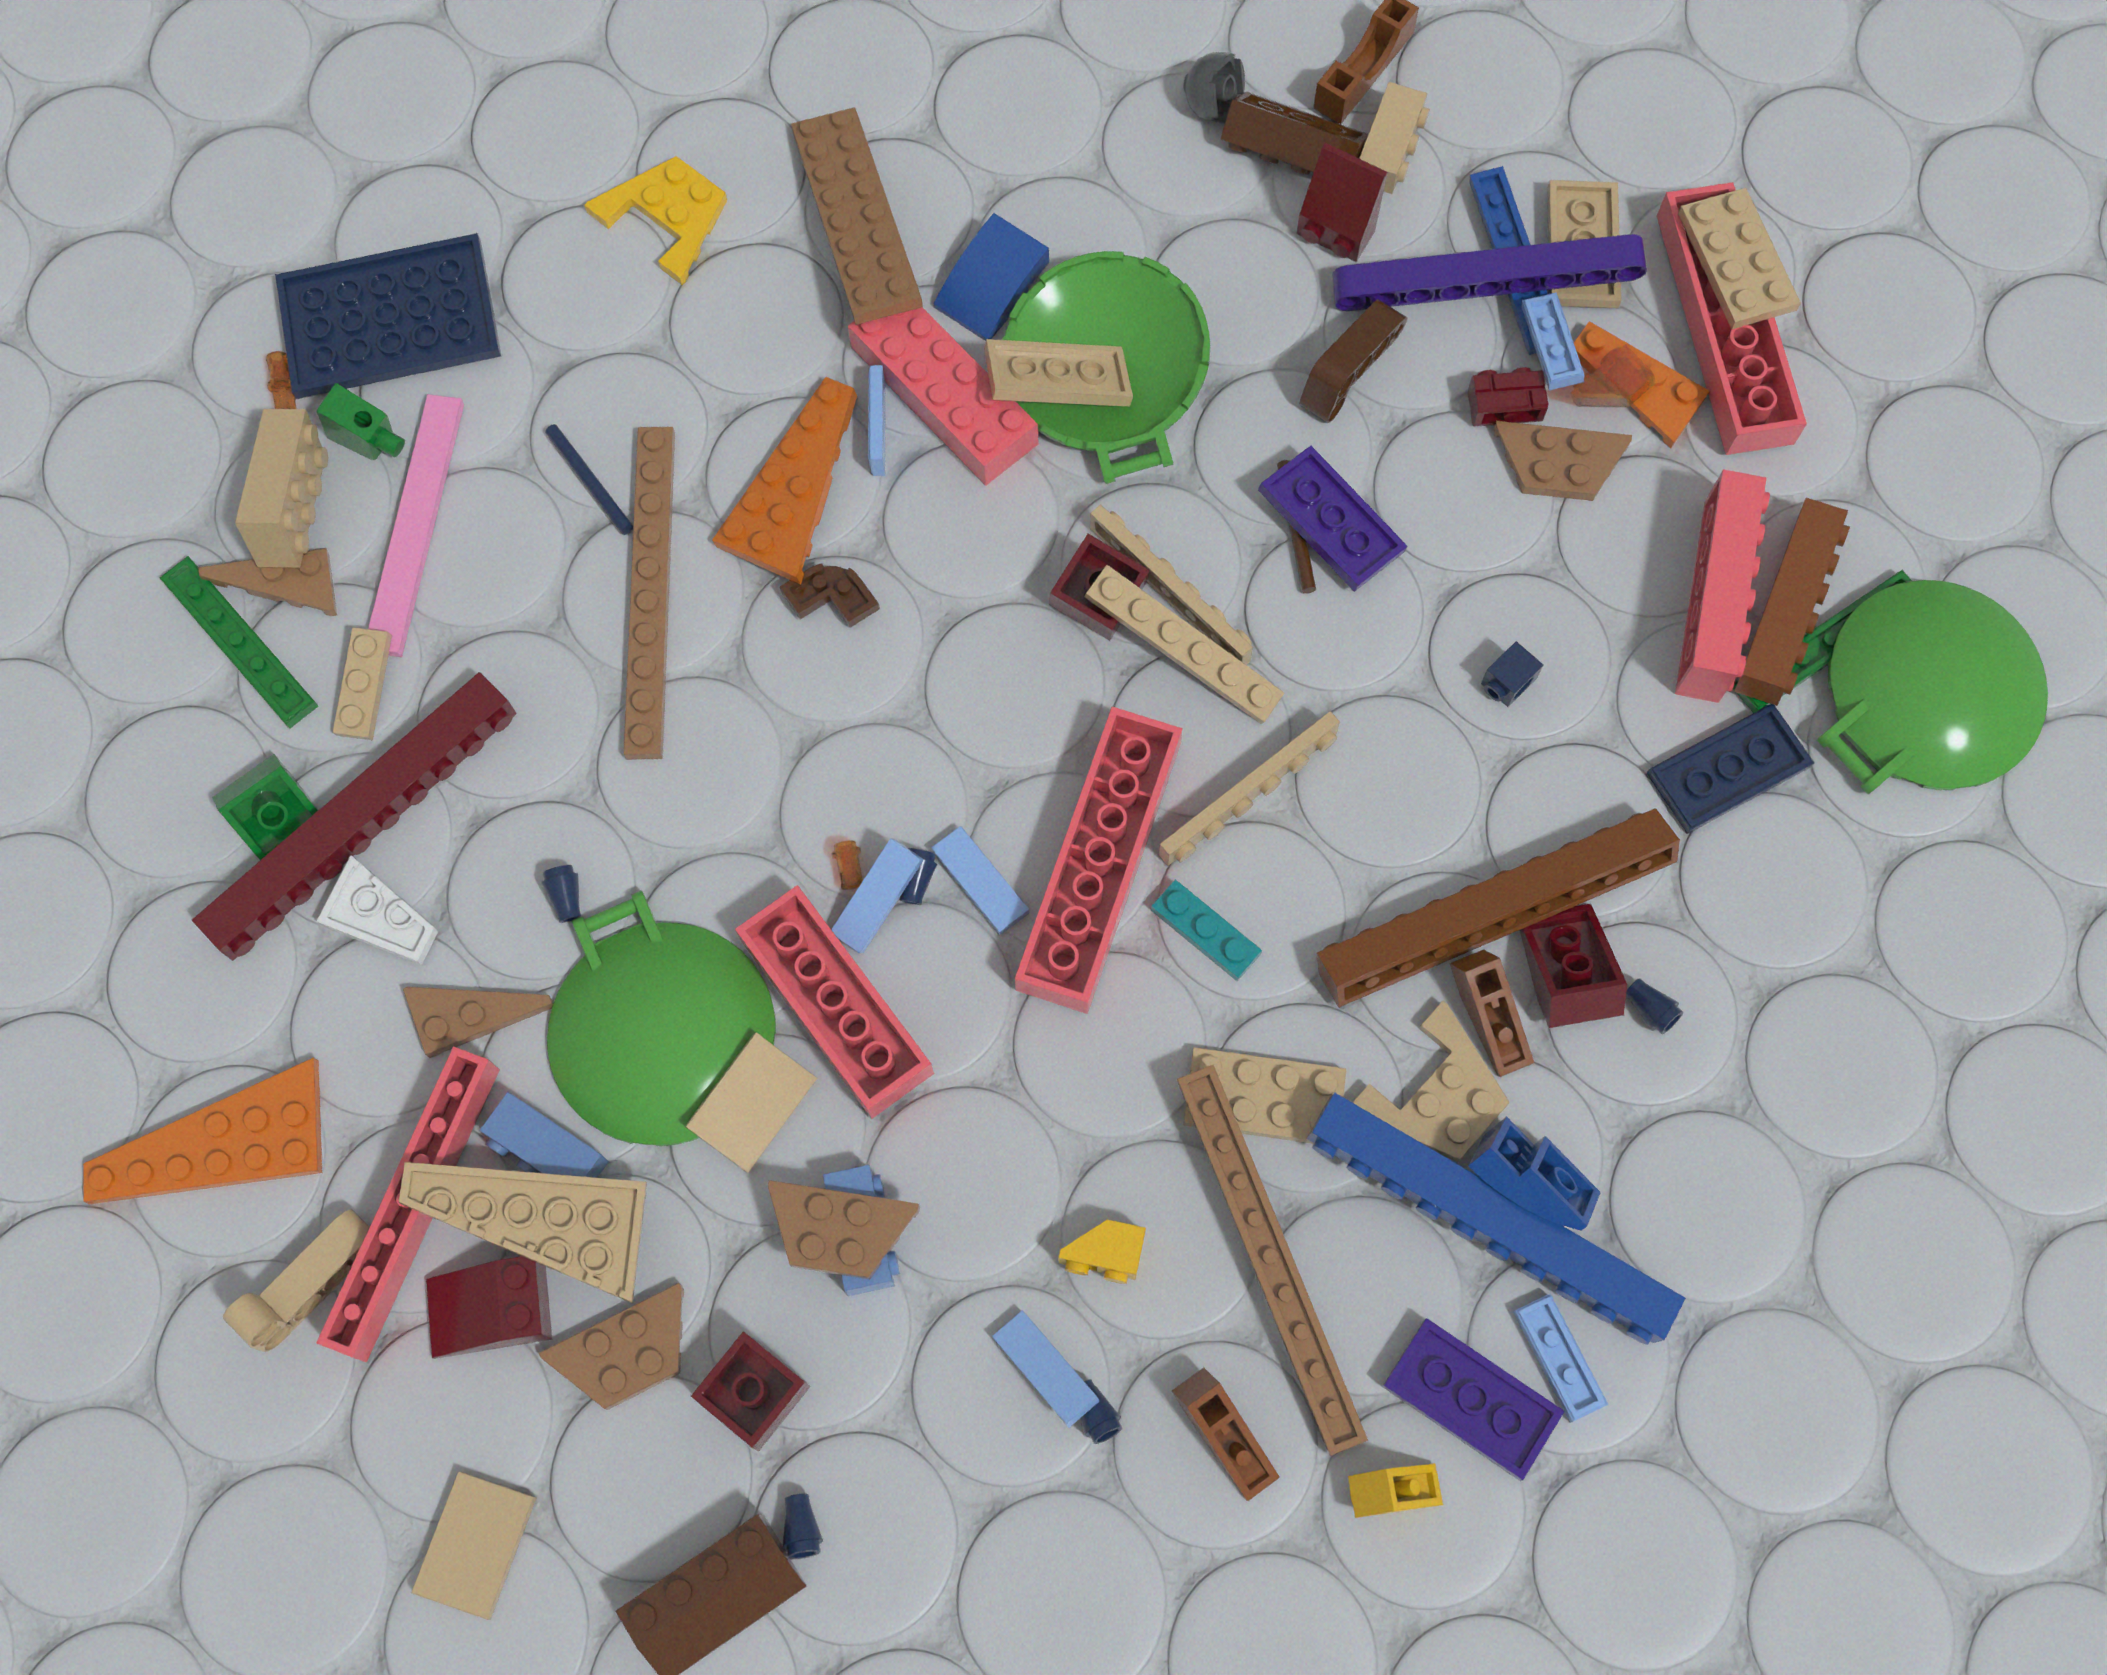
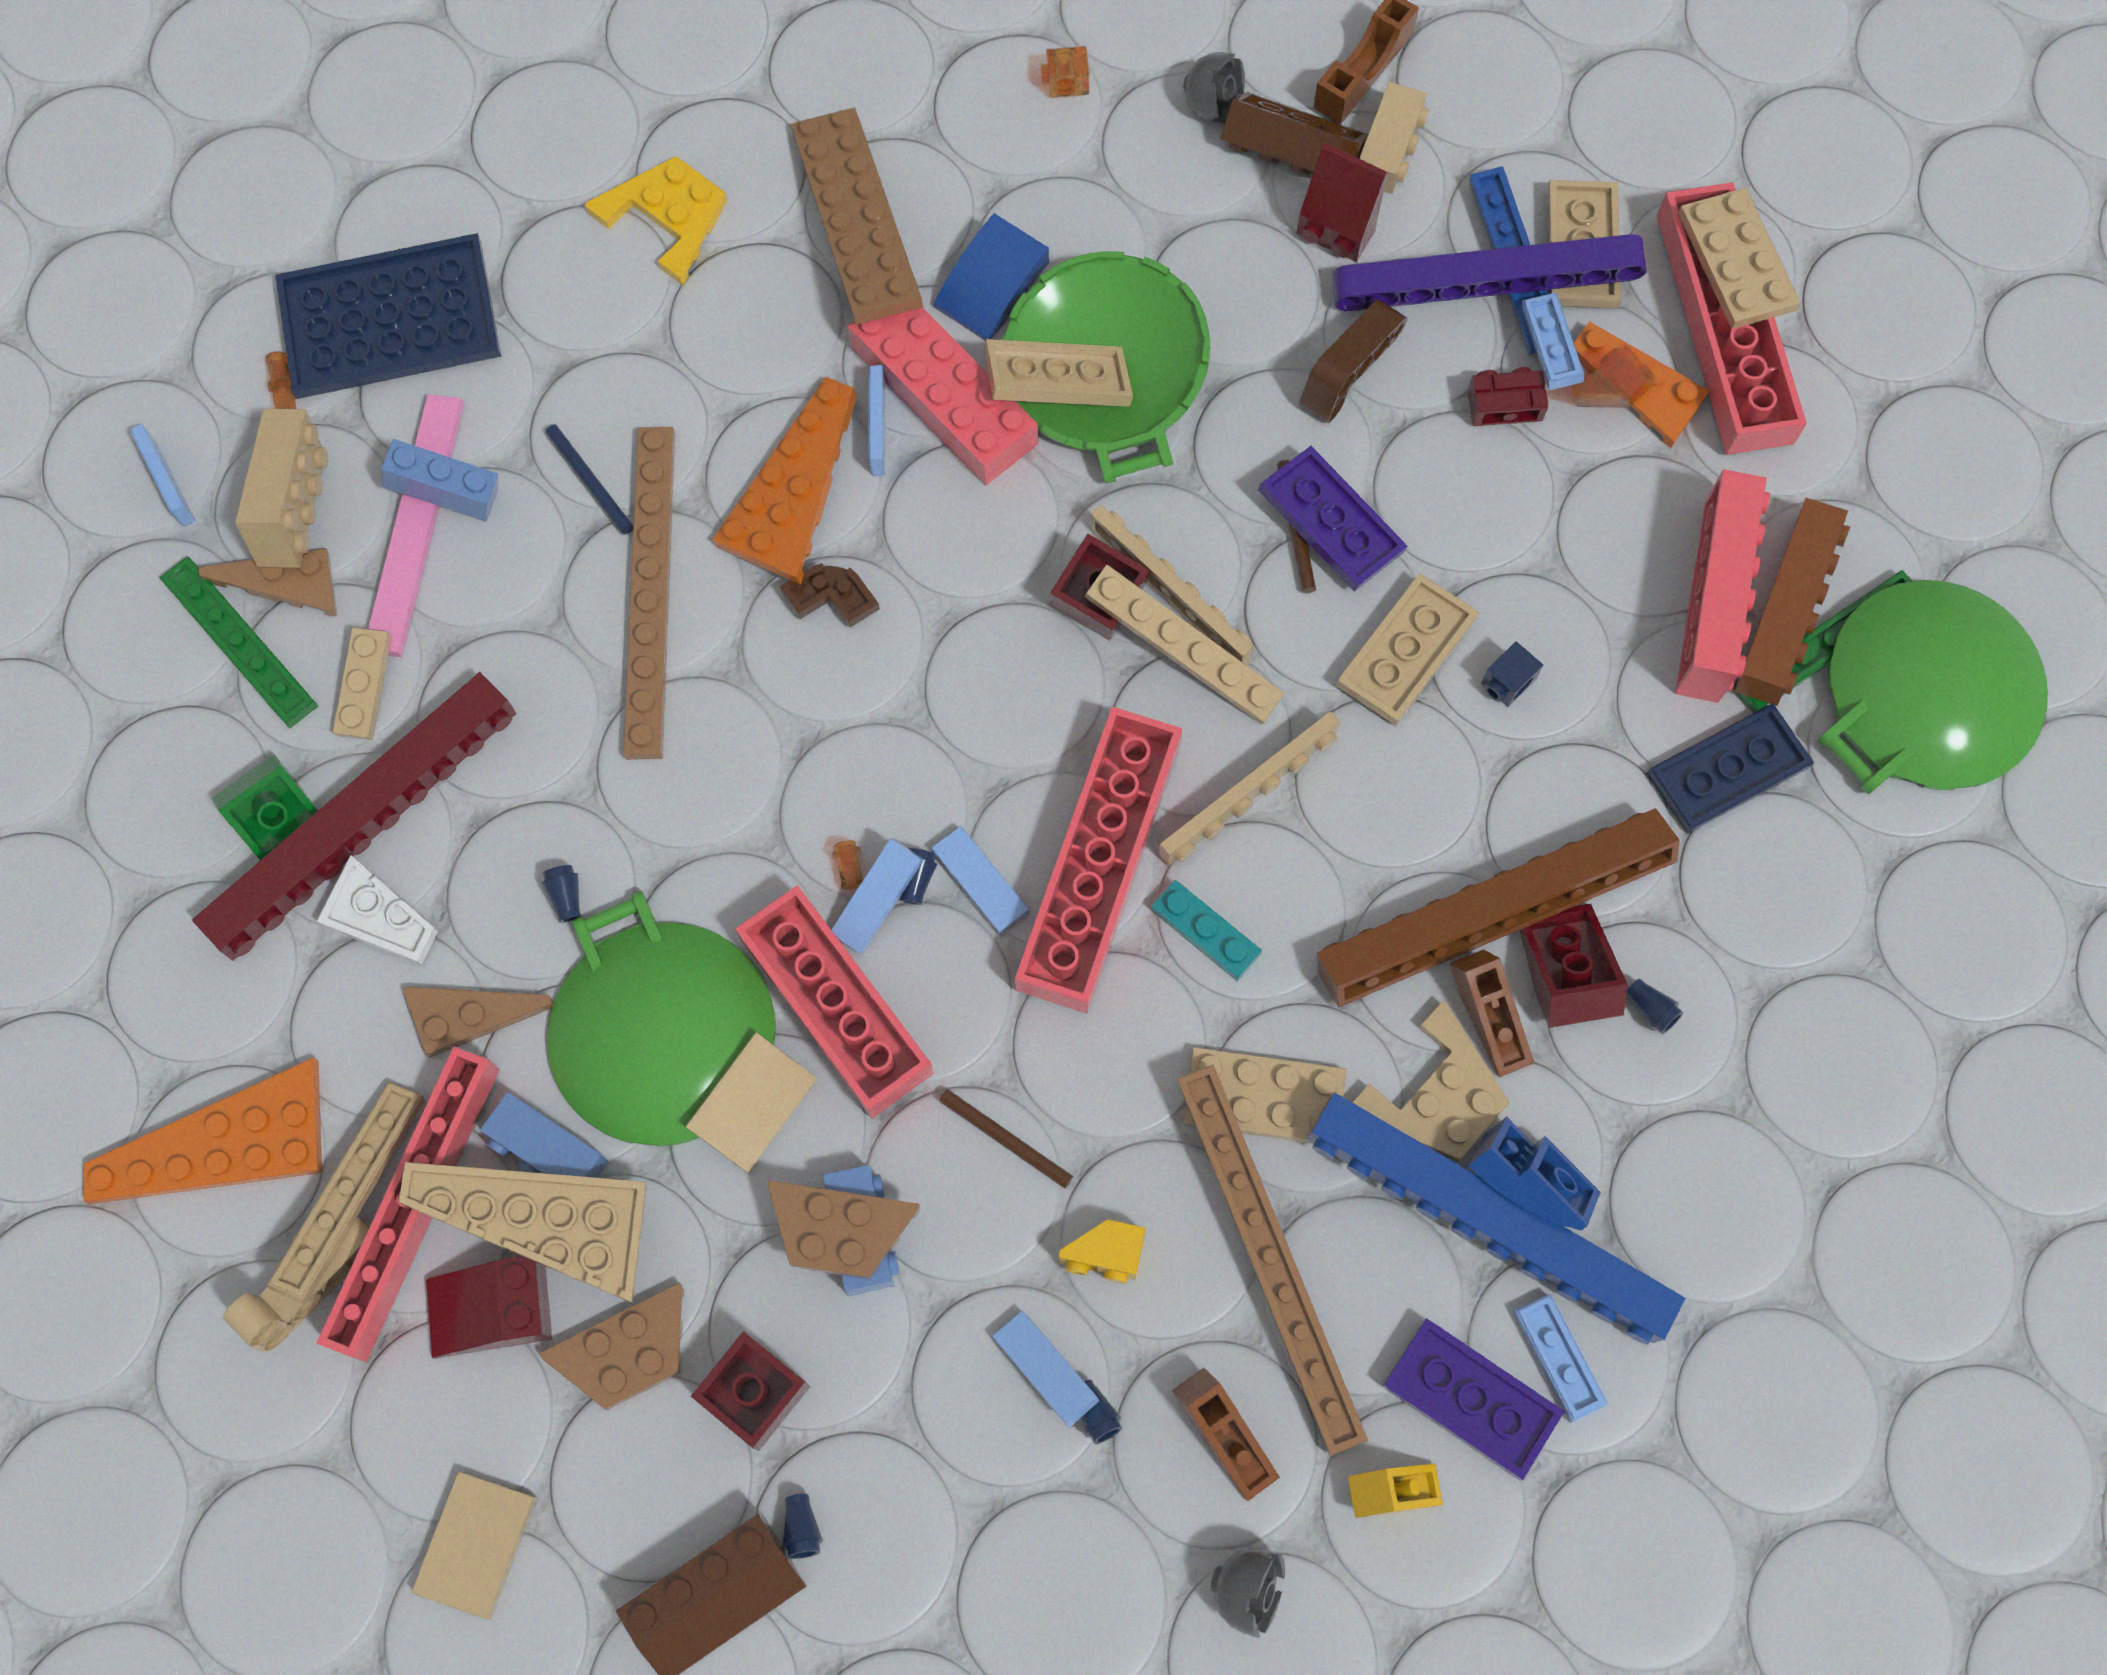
(162, 475): none -> light blue tile
(346, 1193): none -> tan tile
(357, 424): green torso -> none
(439, 480): none -> medium blue brick
(1006, 1138): none -> reddish brown bar
(1066, 72): none -> clear orange brick
(1247, 1589): none -> dark grey cylinder
(1407, 649): none -> tan plate
(1560, 459): medium nougat wing -> none

